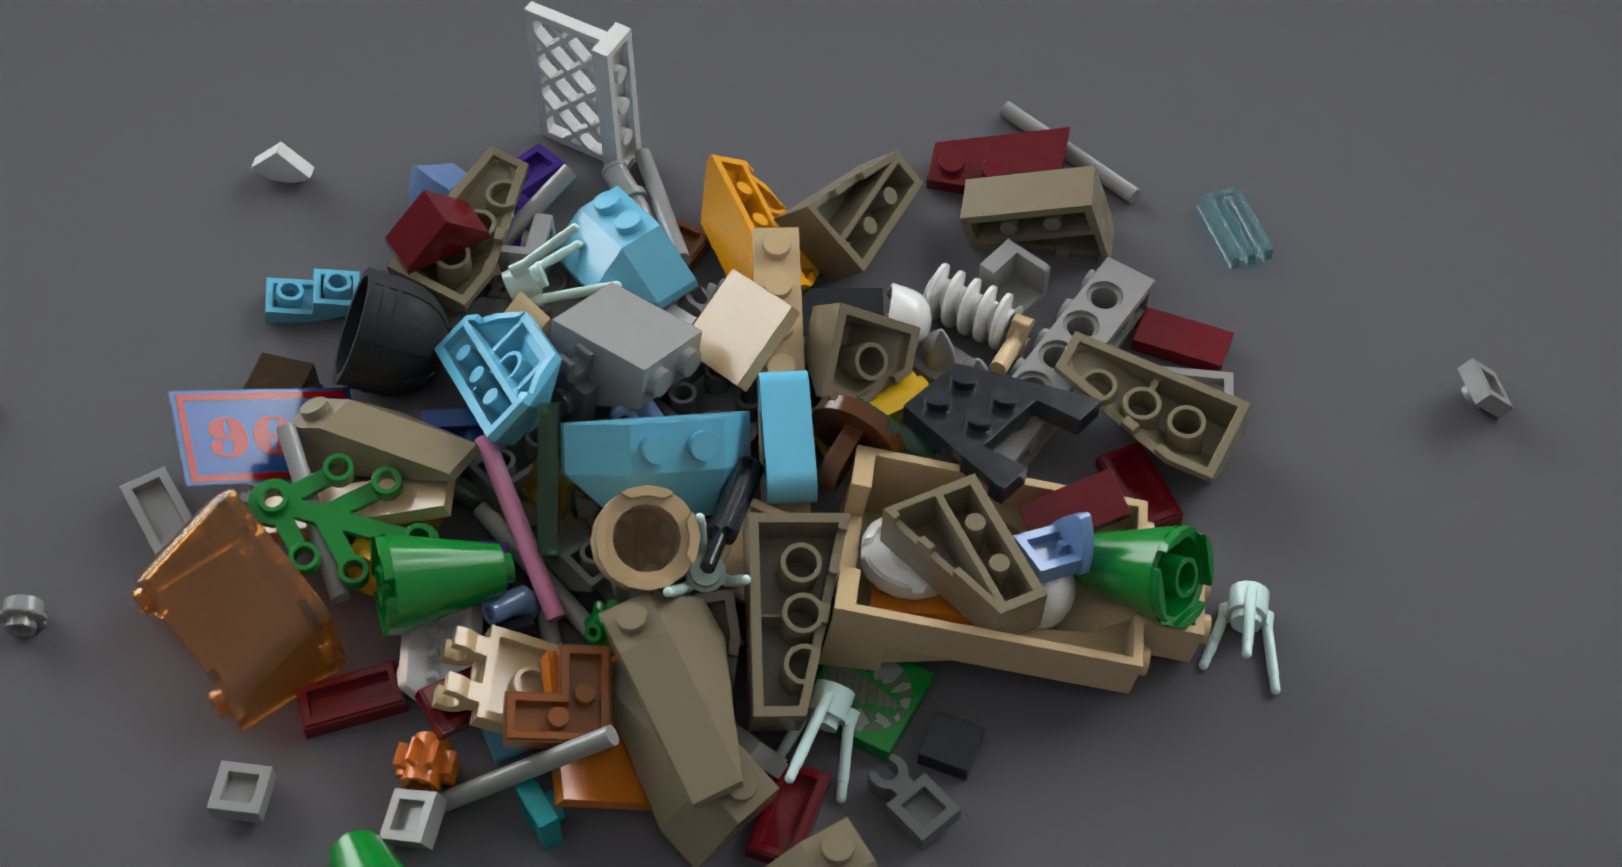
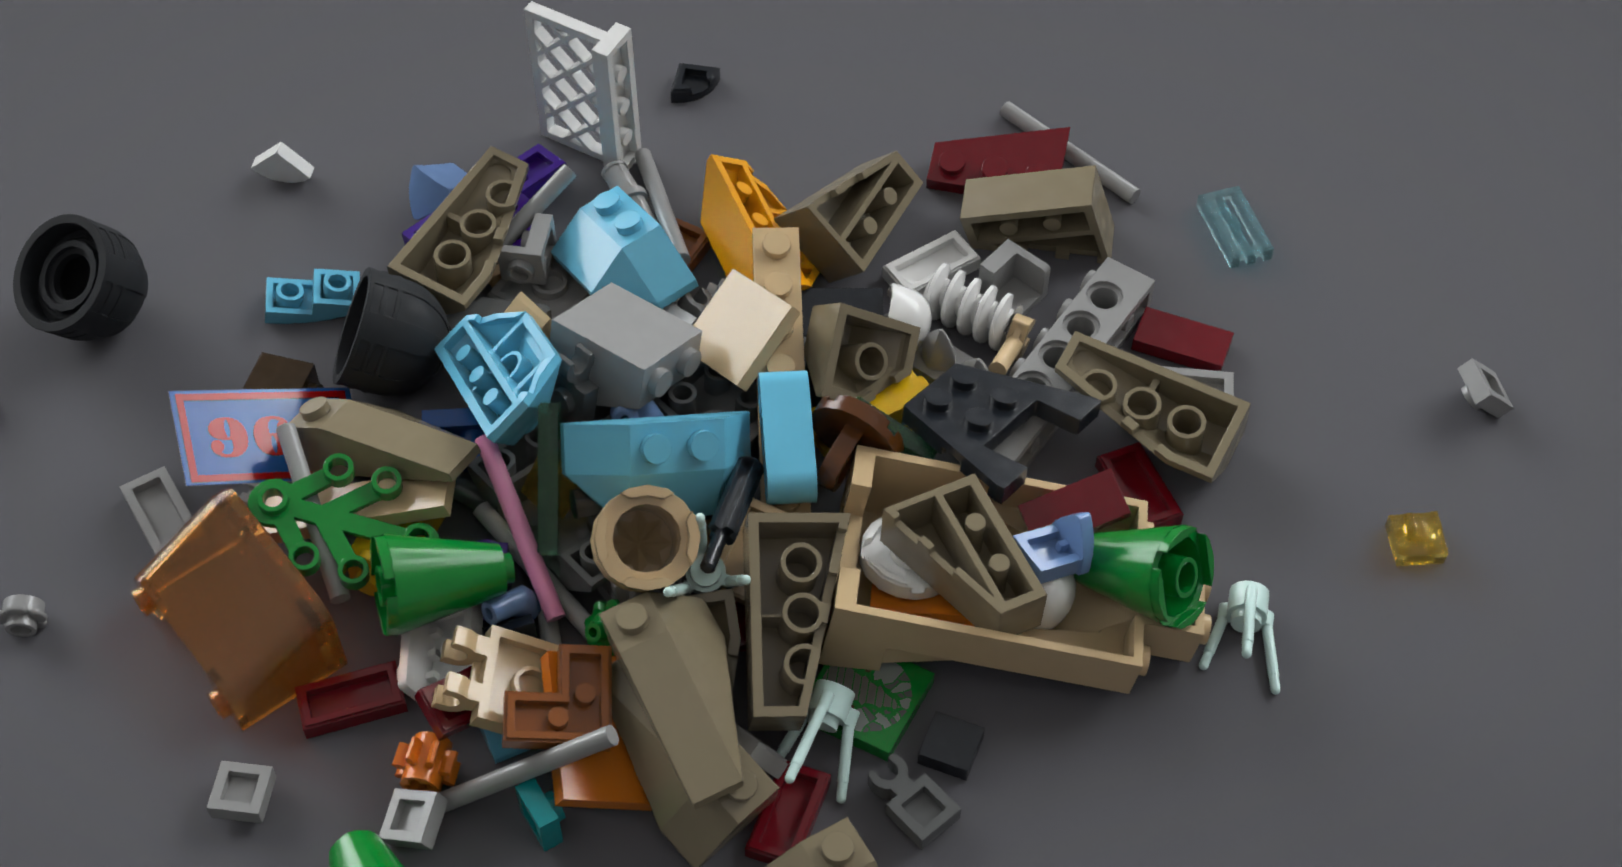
(79, 279): none -> black piece
(434, 230): dark red slope -> none
(530, 277): light aqua plant -> none
(693, 82): none -> black tile
(920, 265): none -> white tile
(1416, 538): none -> clear yellow tile

